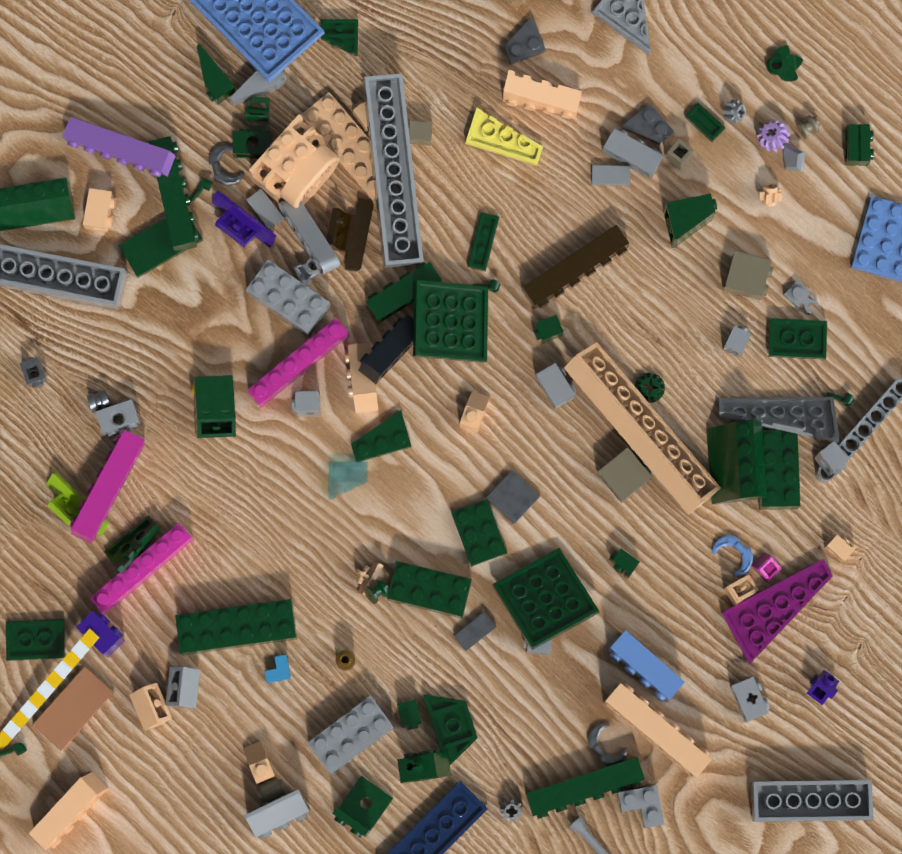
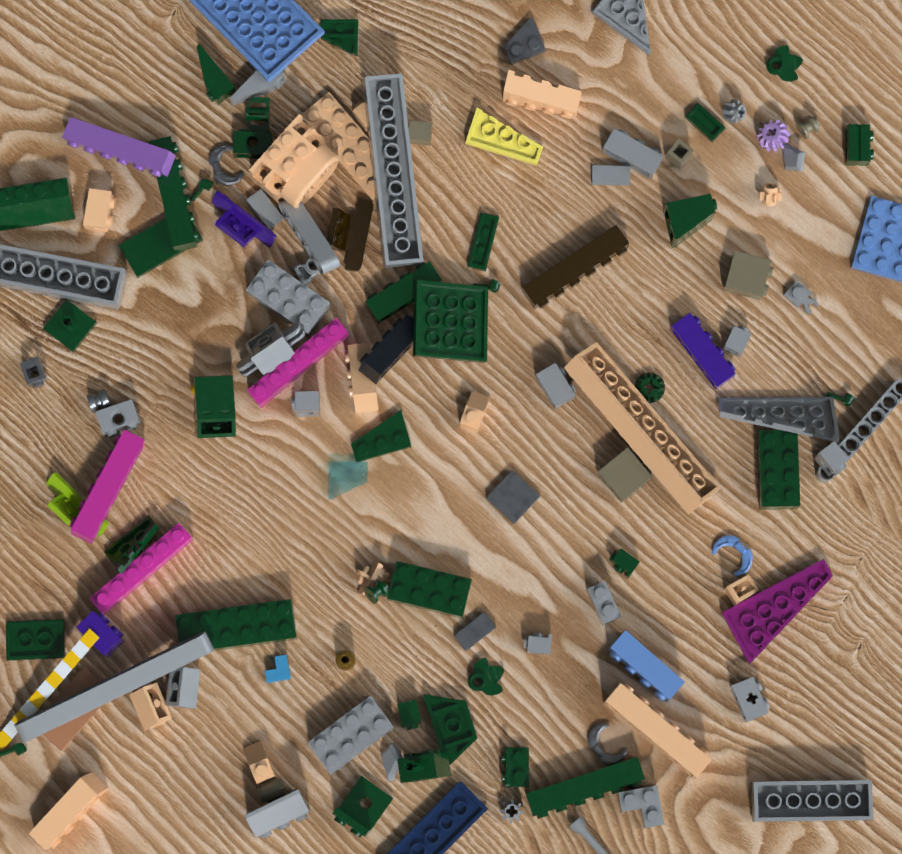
(70, 326): none -> dark green tile
(114, 686): none -> light grey beam
(269, 349): none -> light grey brick
(389, 759): none -> light grey piece
(479, 533): dark green plate -> none
(489, 677): none -> dark green plate
(516, 767): none -> dark green bracket
(545, 598): dark green plate -> none
(548, 329): dark green brick -> none
(603, 603): none -> light grey brick
(649, 125): flat silver wing -> none
(703, 351): none -> dark purple brick
(737, 461): dark green slope -> none
(766, 566): dark pink slope -> none
(797, 338): dark green plate -> none
(823, 687): dark purple brick -> none
(839, 547): light nougat brick -> none

